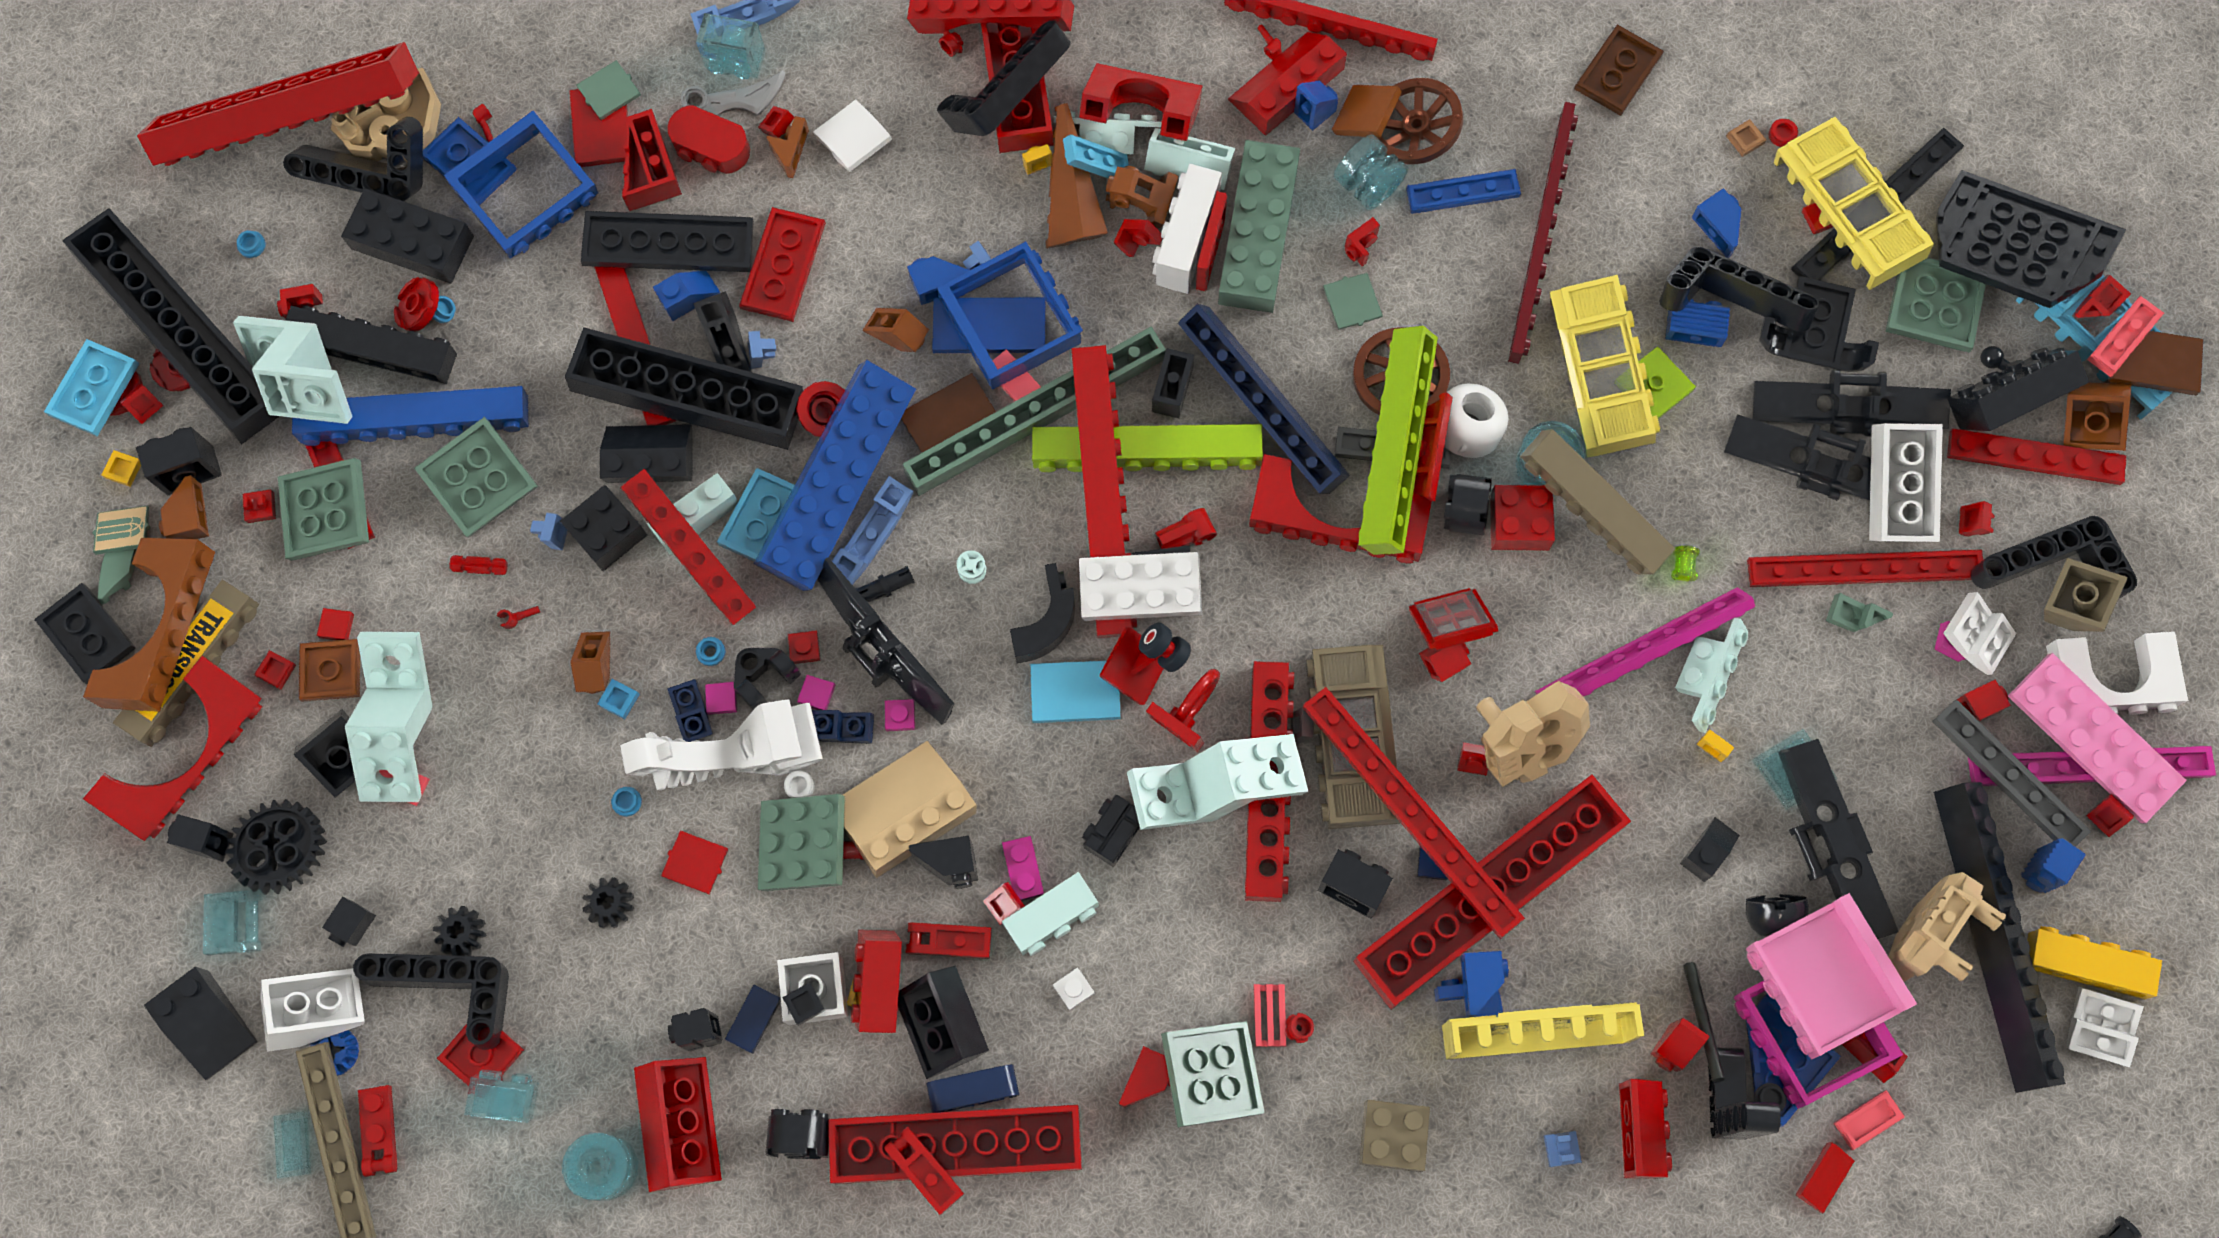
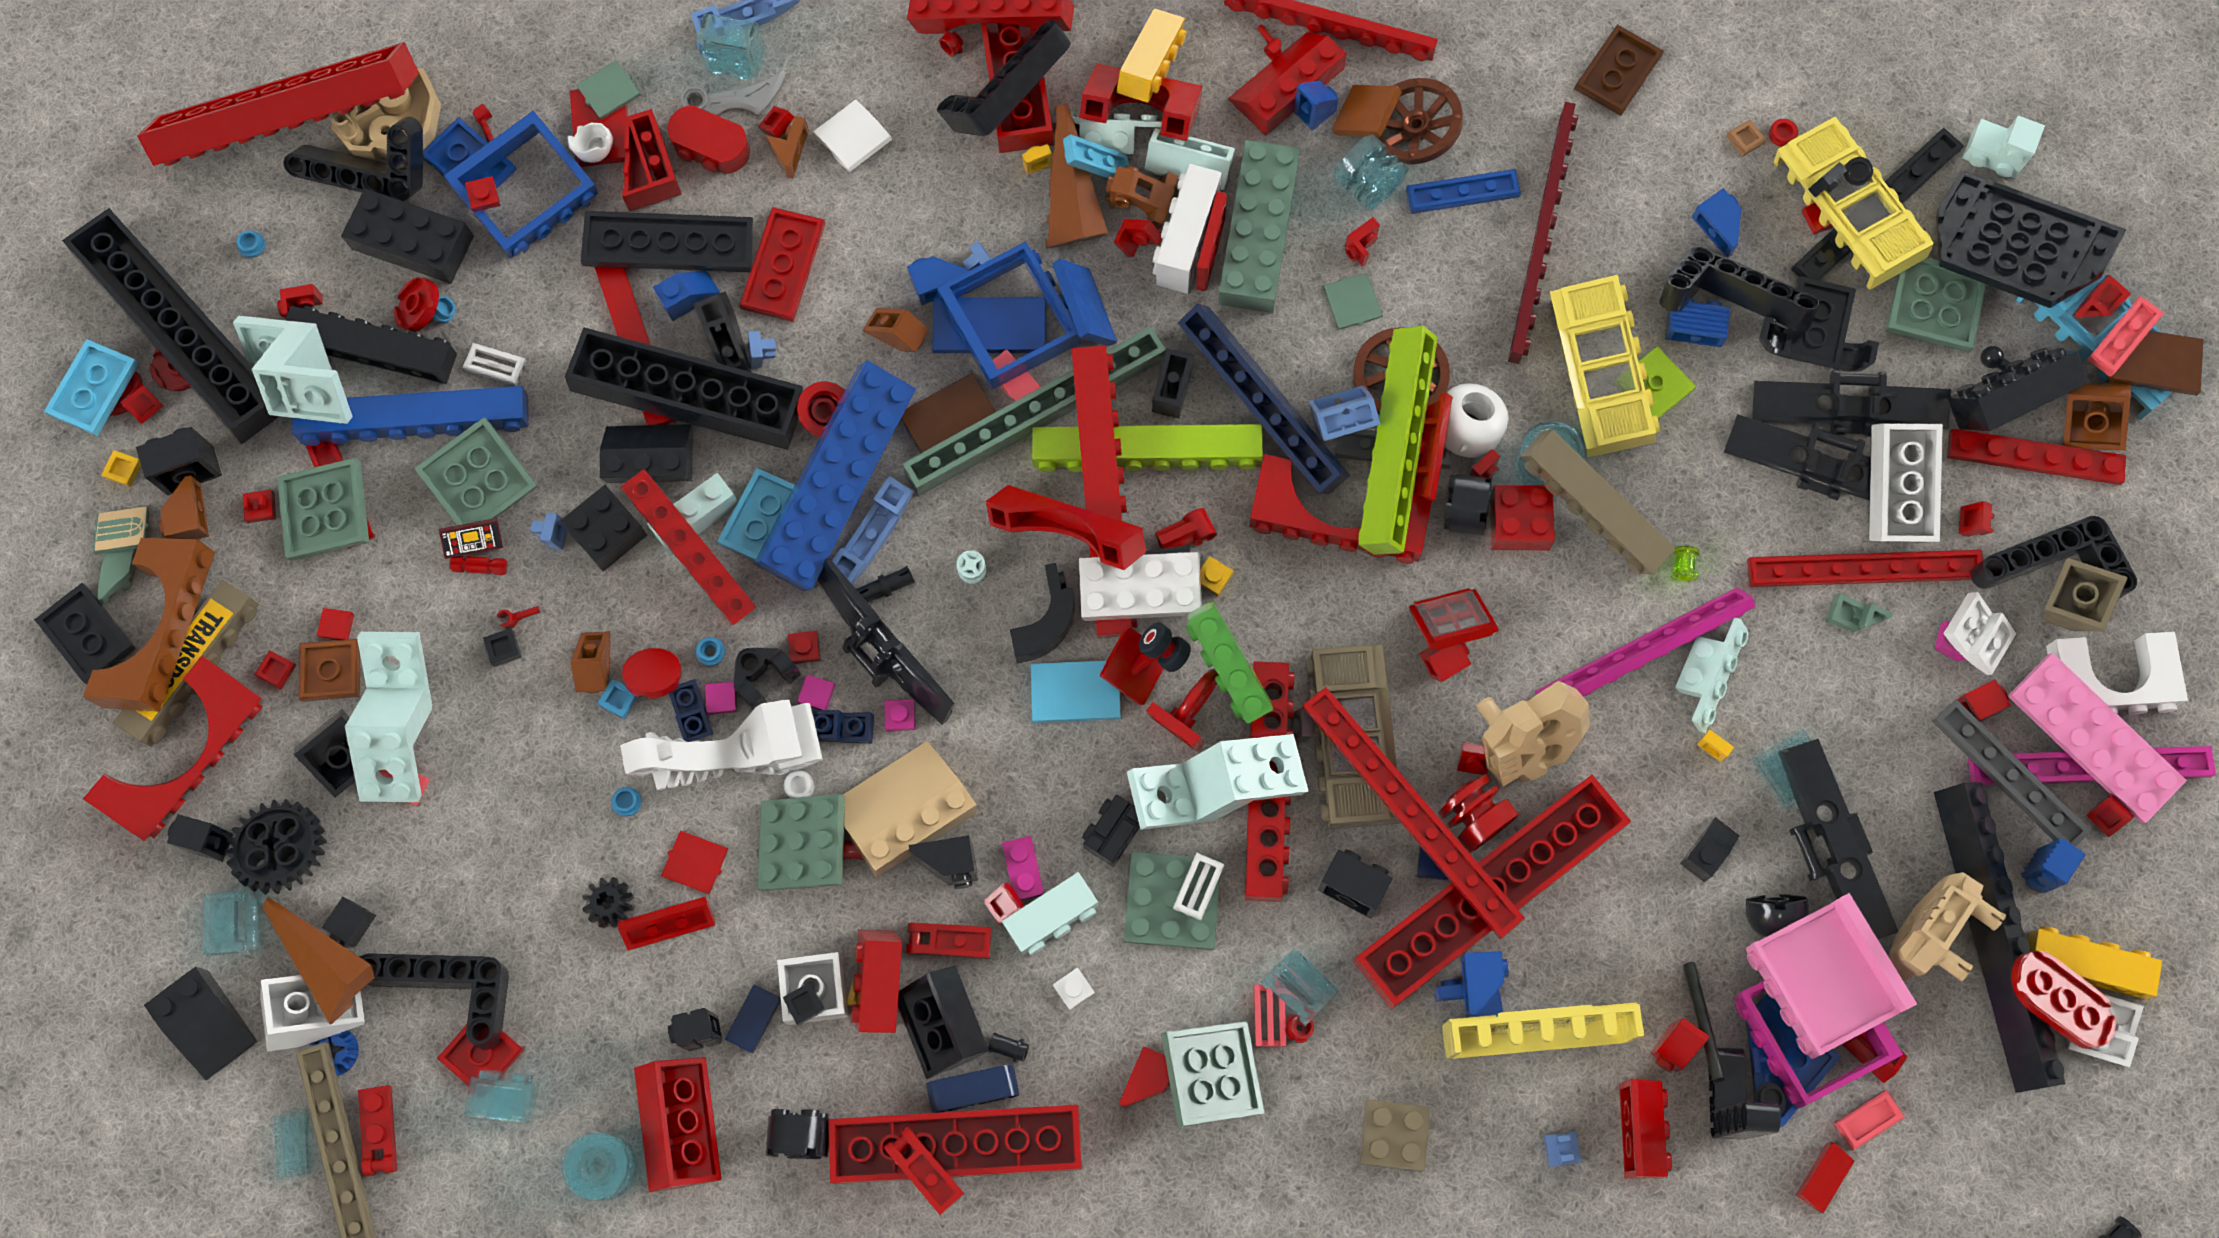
(325, 965): none -> dark orange wedge
(456, 921): black gear -> none
(470, 538): none -> tile
(482, 194): none -> red plate
(502, 647): none -> black plate
(516, 372): none -> white tile
(591, 142): none -> white hair
(652, 673): none -> red tile
(666, 923): none -> red plate
(1009, 1047): none -> black pin
(1084, 302): none -> blue tile
(1113, 540): none -> red arch
(1151, 55): none -> yellow brick
(1152, 892): none -> sand green plate
(1189, 909): none -> white tile
(1214, 576): none -> yellow plate
(1229, 661): none -> bright green brick
(1305, 981): none -> clear light blue plate
(1352, 414): none -> medium blue window
(1478, 812): none -> red wheel
(1487, 465): none -> red plate
(1828, 181): none -> black plate
(1858, 171): none -> black plate
(2003, 148): none -> light aqua brick
(2063, 999): none -> tile

